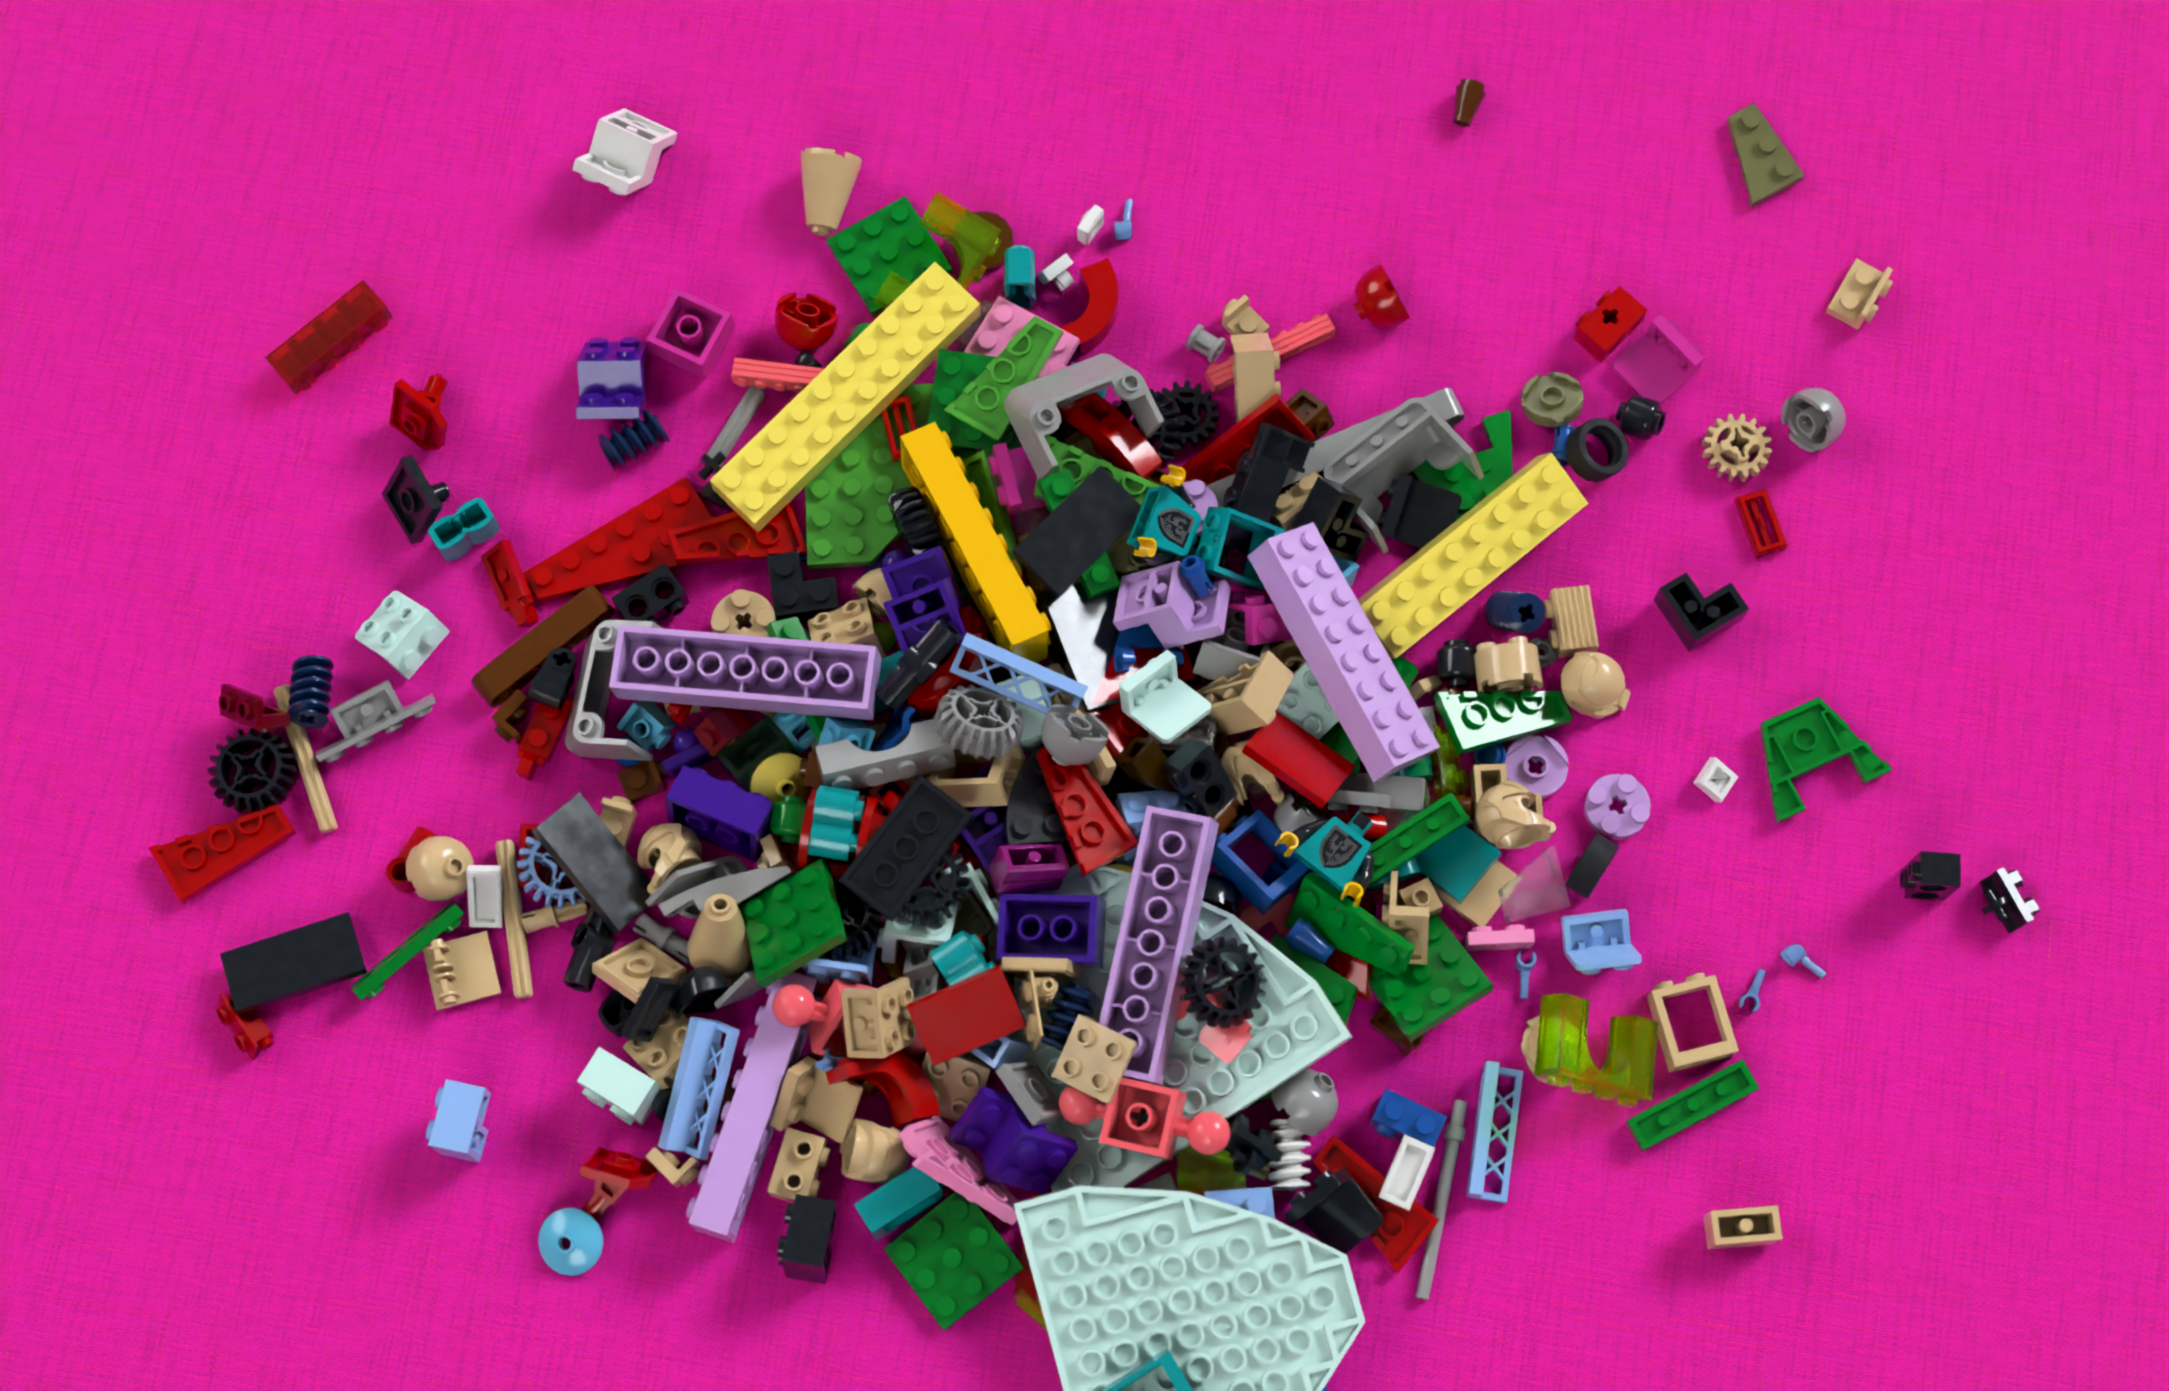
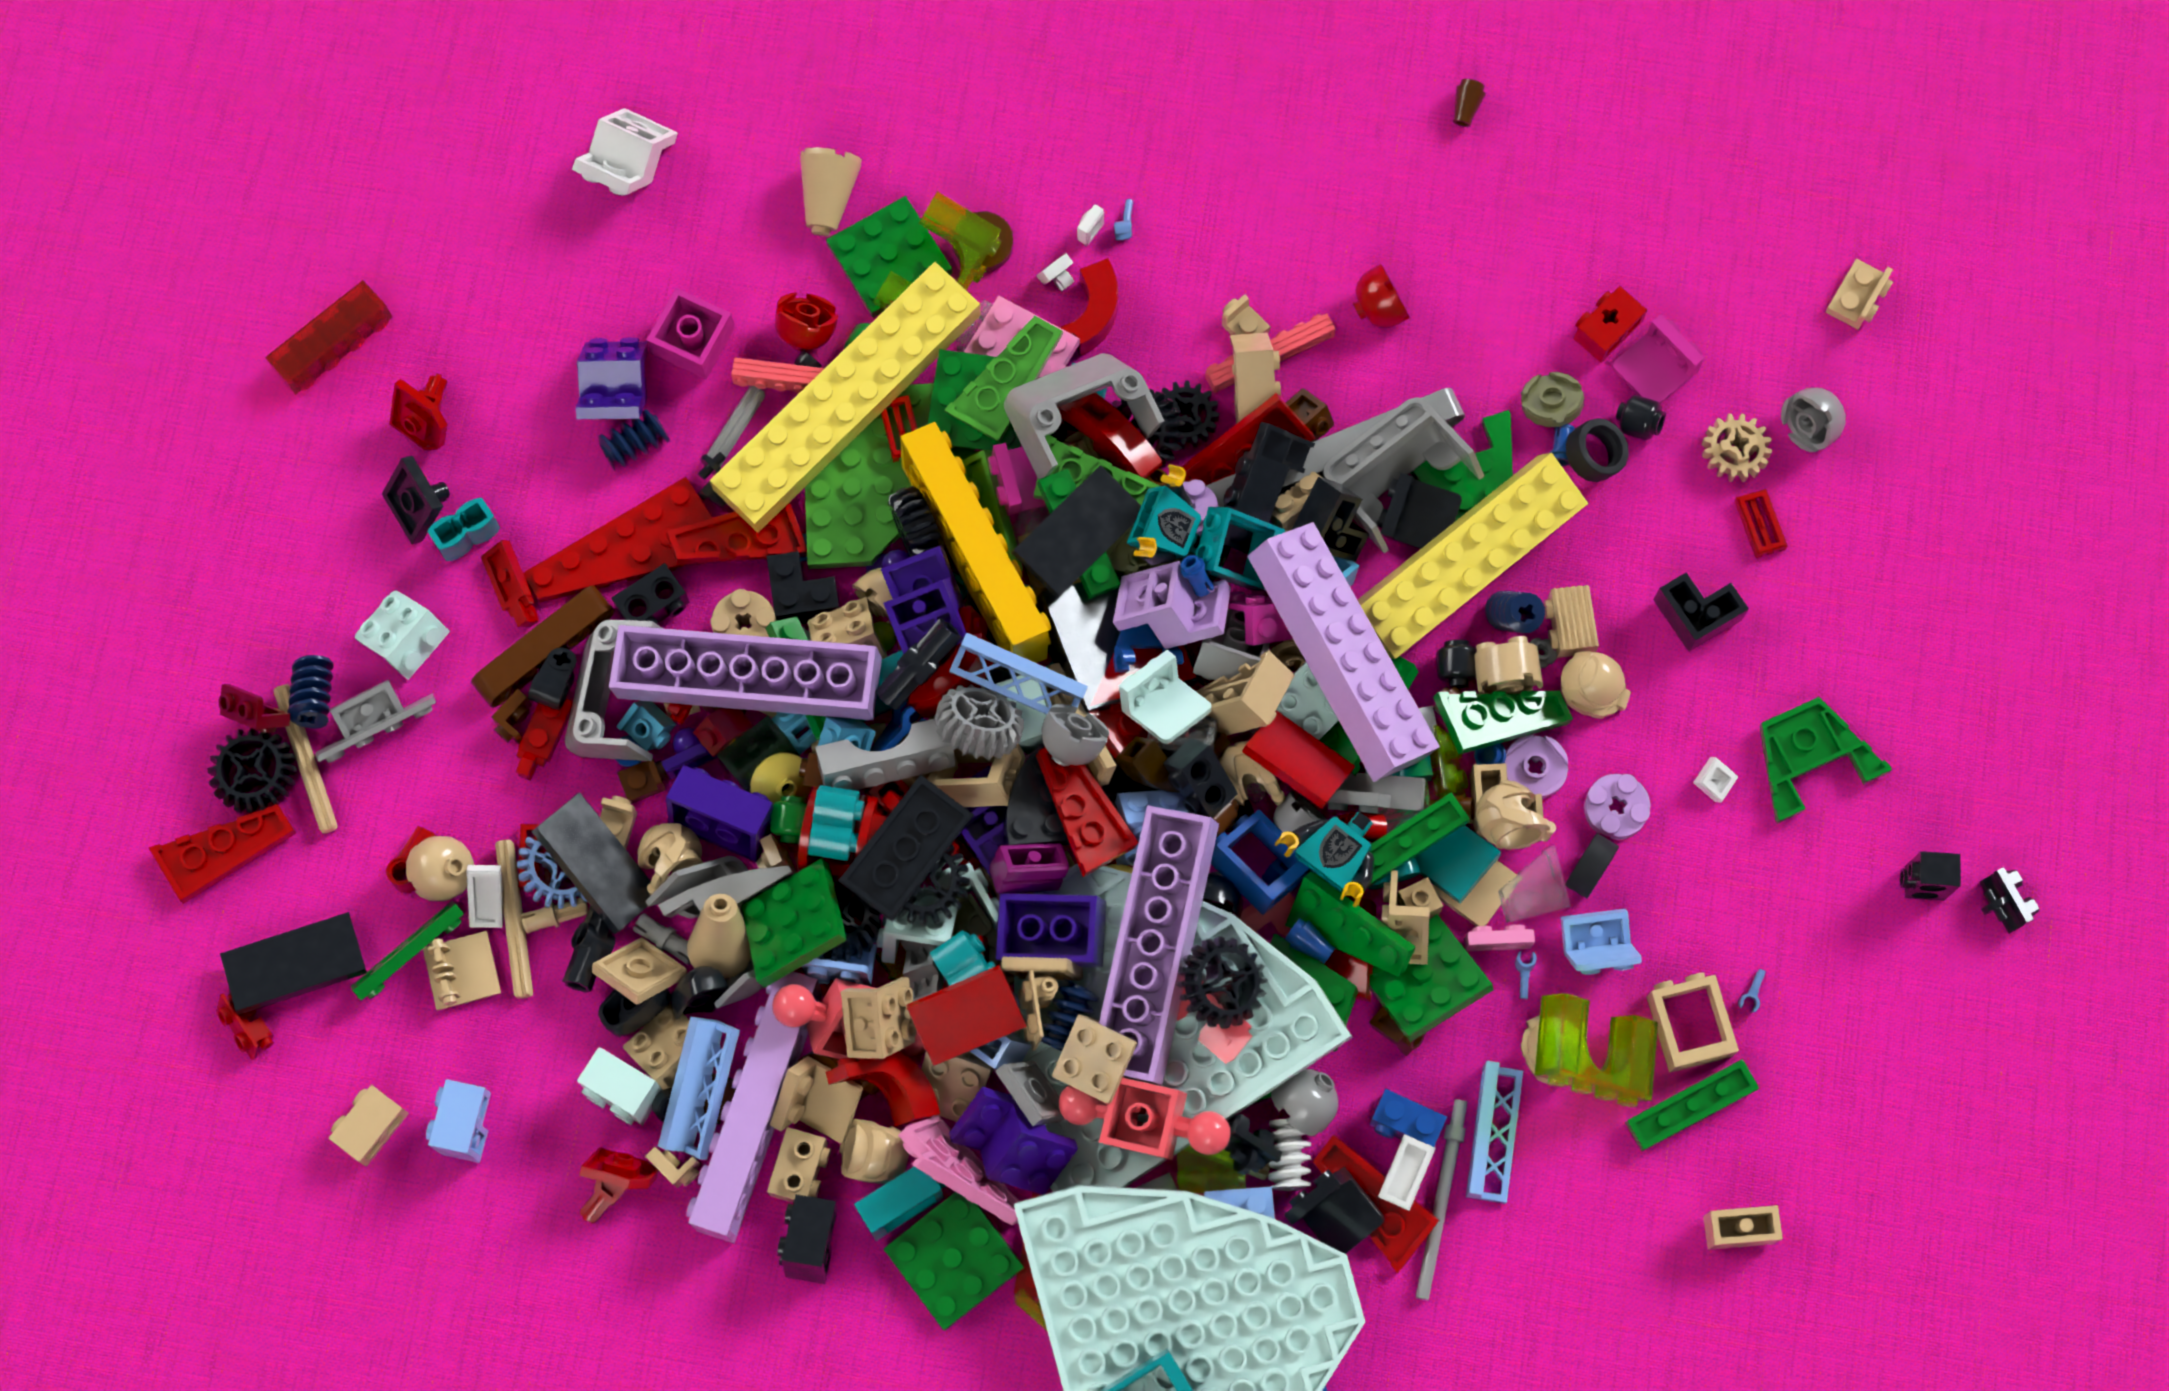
(367, 1125): none -> tan brick
(584, 1236): medium azure dish -> none
(650, 1009): black tile -> none
(828, 1062): medium blue hand -> none
(1020, 276): teal brick -> none
(1205, 343): light grey bush -> none
(1424, 686): tan tile -> none
(1762, 156): olive wing -> none
(1796, 953): medium blue hand -> none

